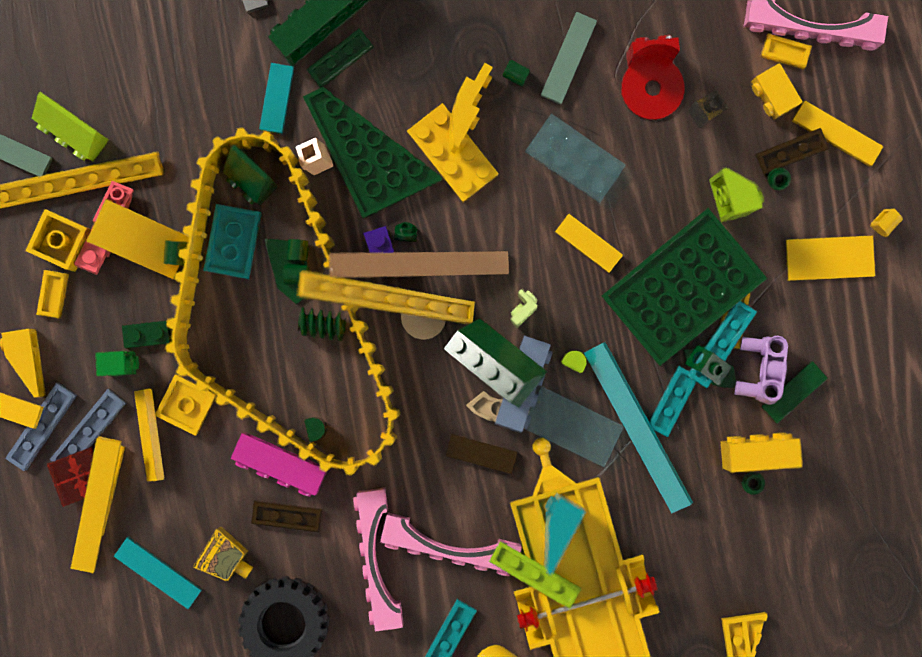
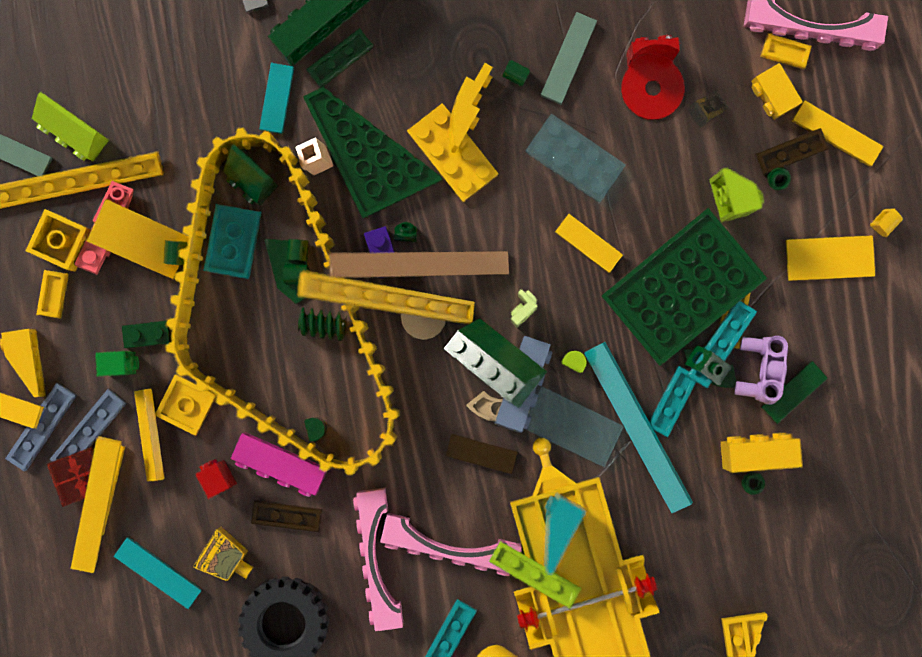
(215, 477): none -> red brick

